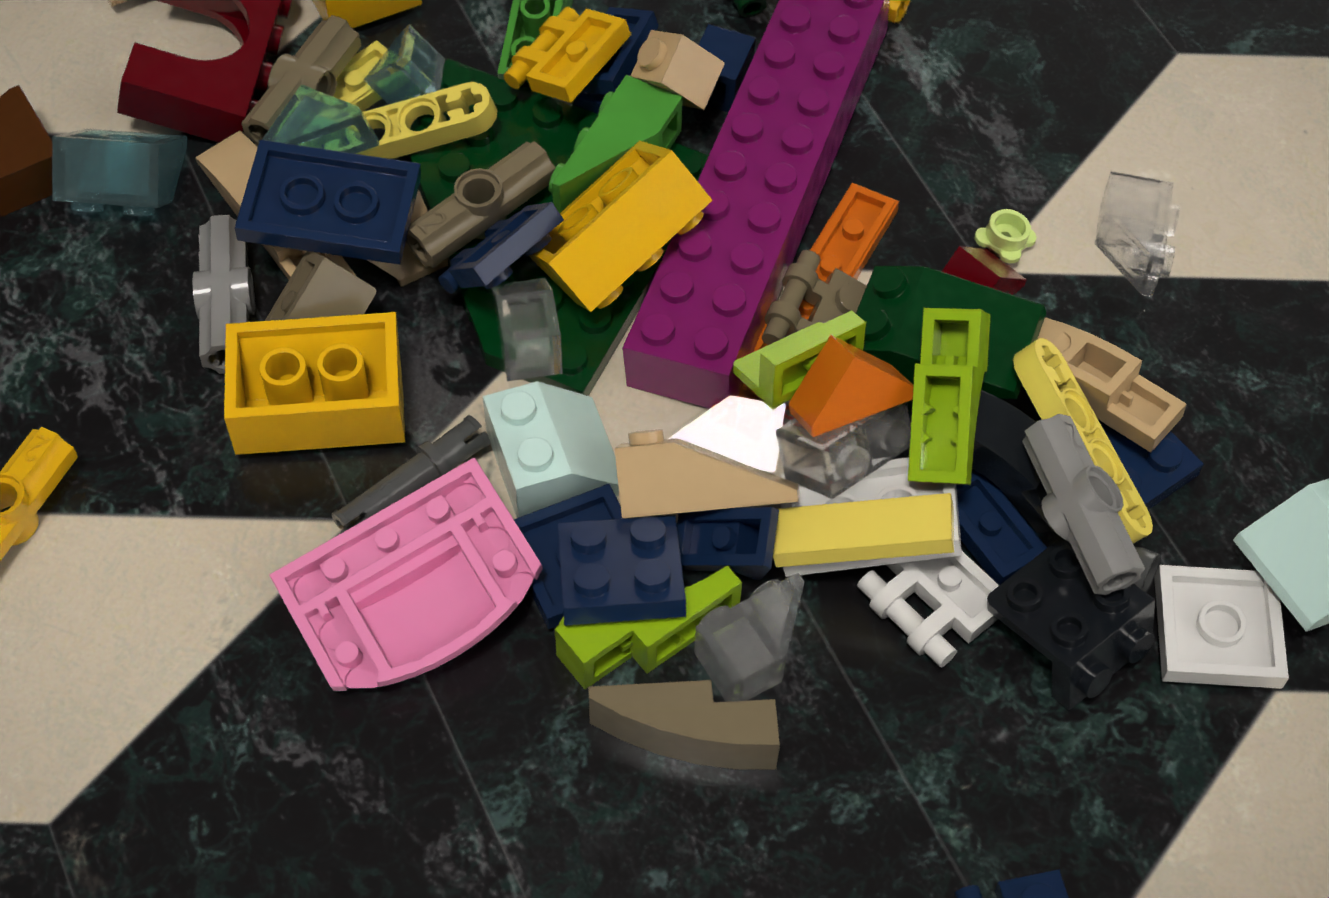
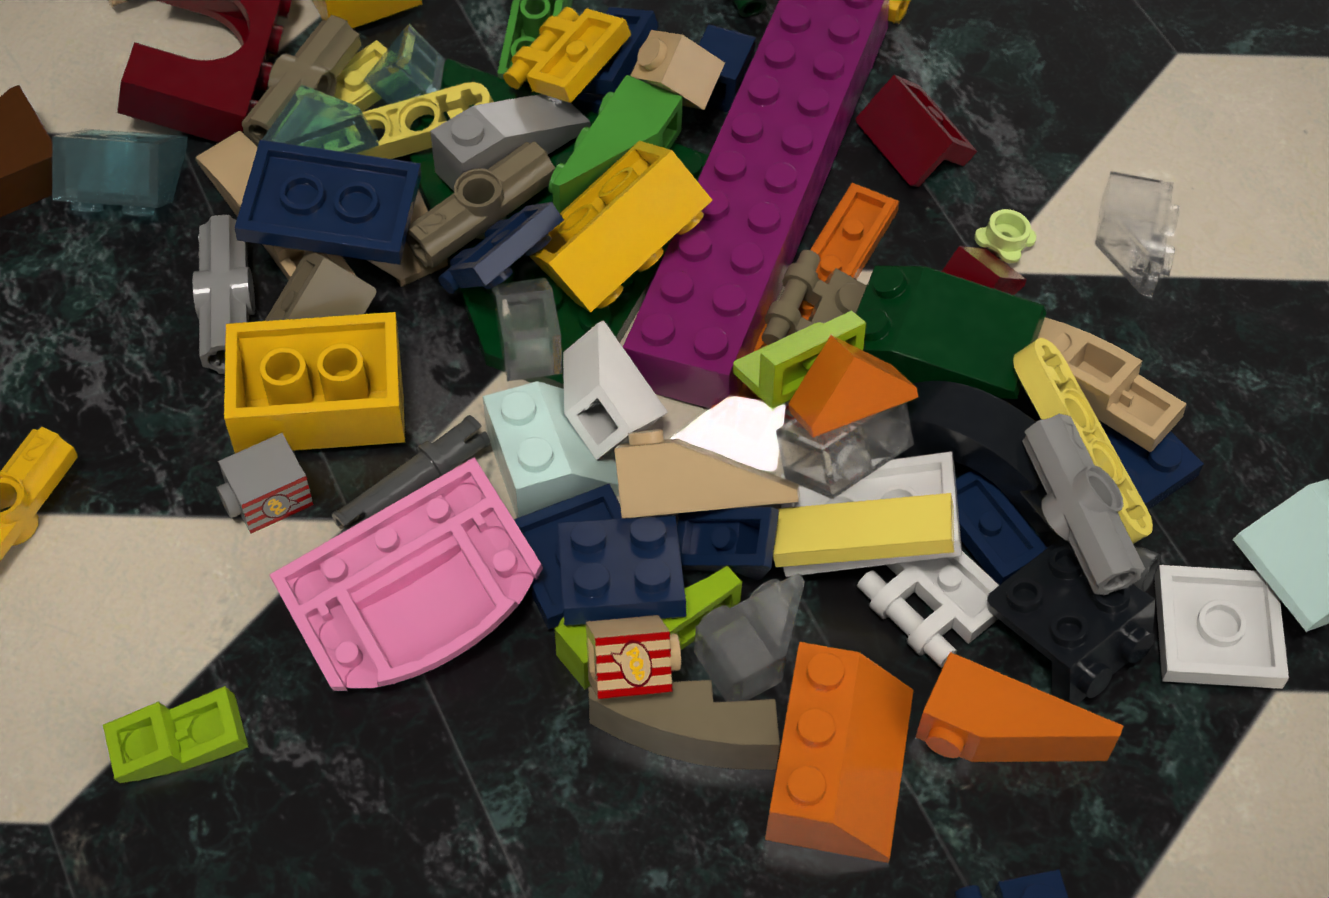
(171, 740): none -> lime slope
(264, 484): none -> light grey brick
(495, 129): none -> light grey slope
(606, 392): none -> white slope
(631, 656): none -> tan brick
(840, 755): none -> orange slope
(912, 131): none -> dark red panel
(947, 394): lime slope -> none
(1000, 719): none -> orange slope

